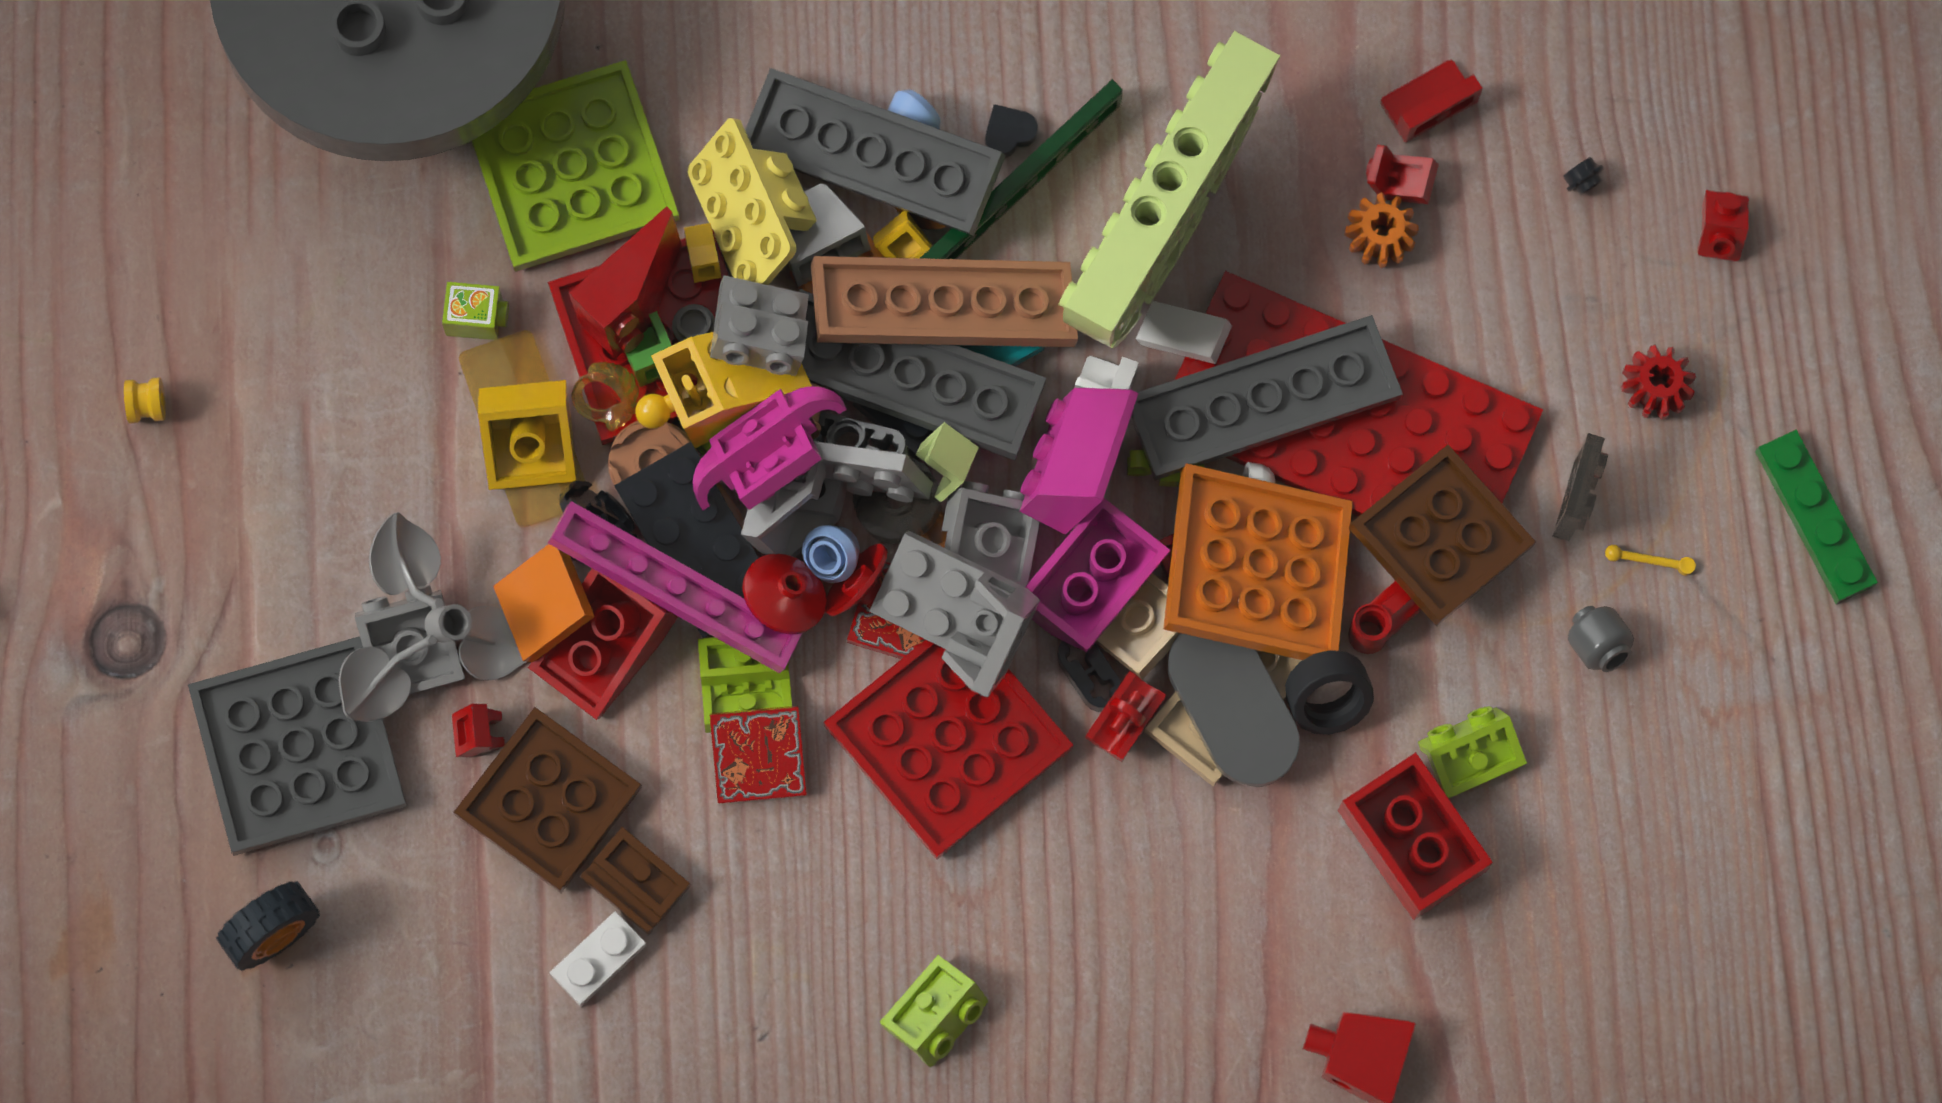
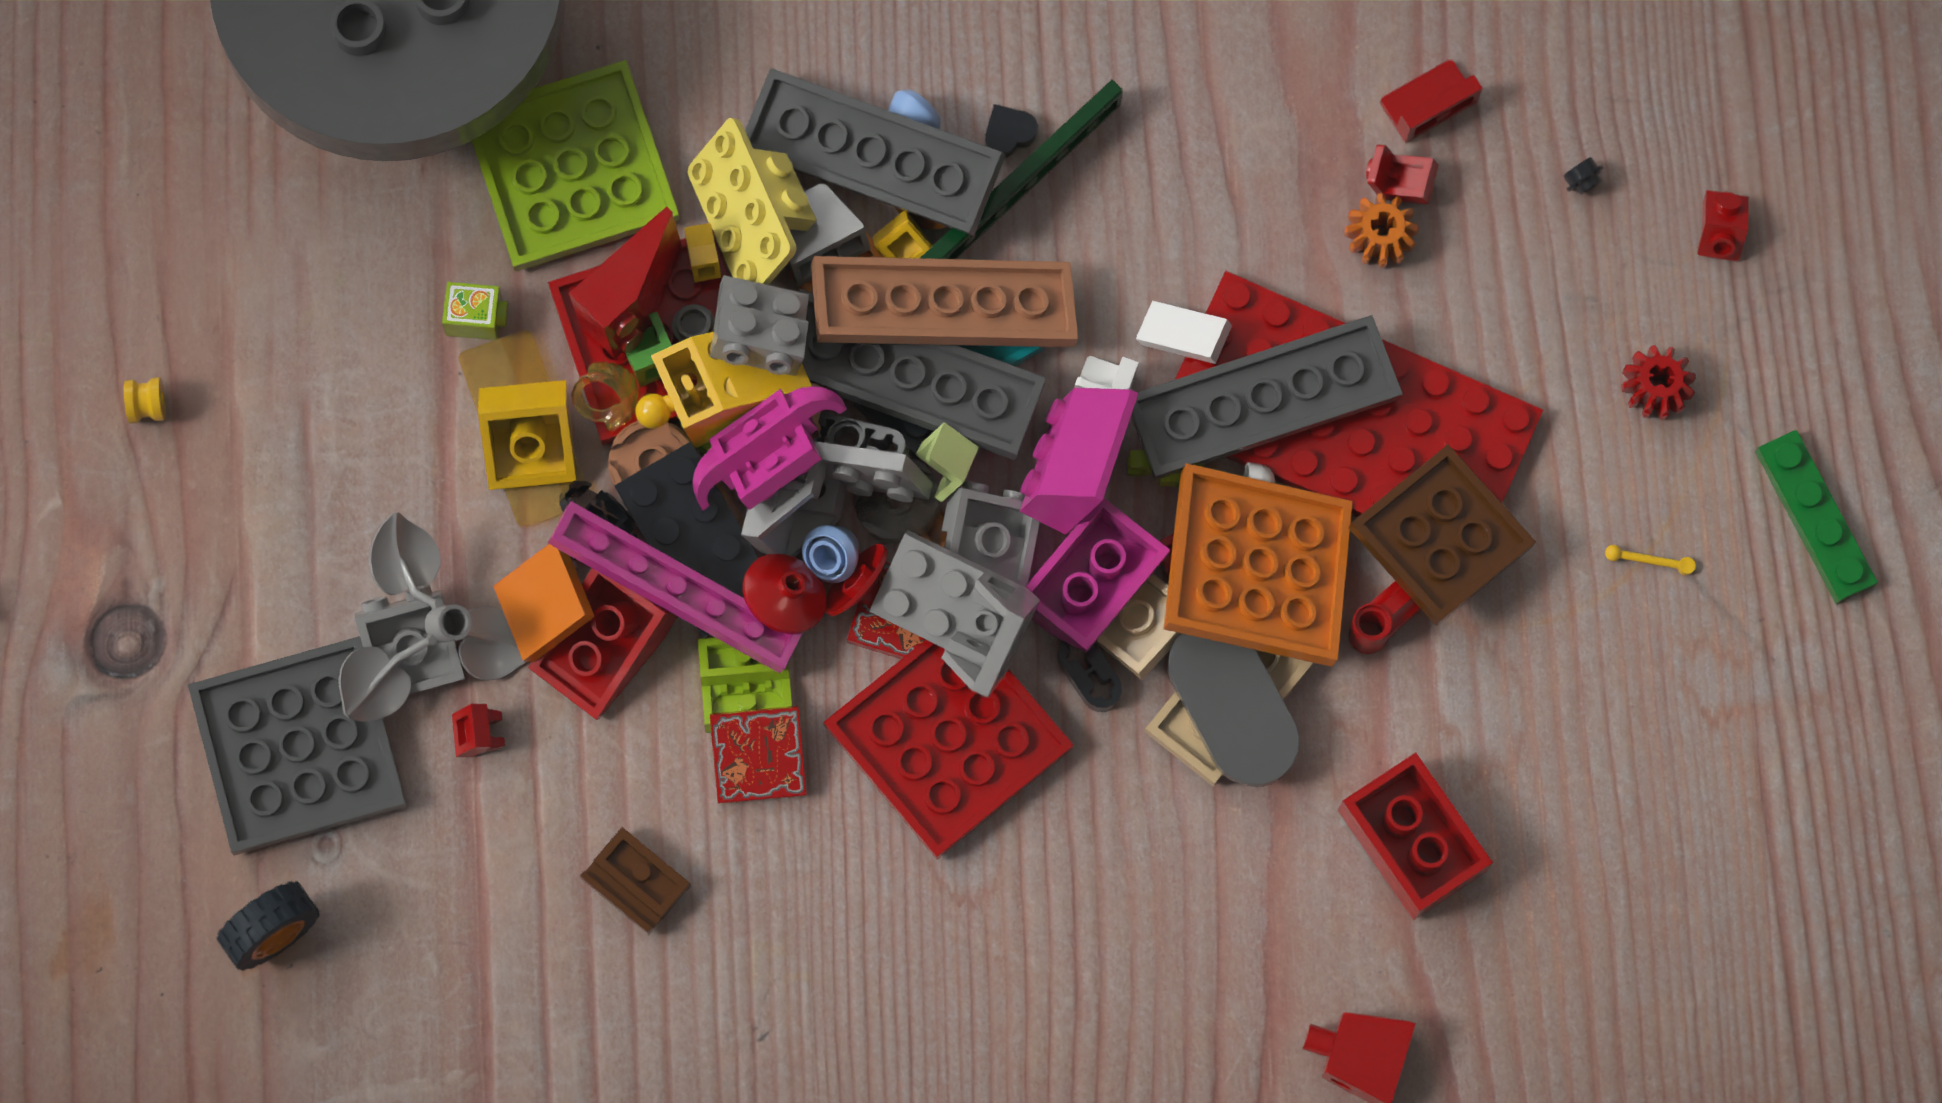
(547, 800): reddish brown plate -> none
(598, 959): white plate -> none
(935, 1011): lime bracket -> none
(1125, 716): red hips -> none
(1172, 194): yellowish green brick -> none
(1334, 715): black tyre -> none
(1473, 750): lime bracket -> none
(1584, 475): clear smoke plate -> none
(1600, 638): dark grey head -> none

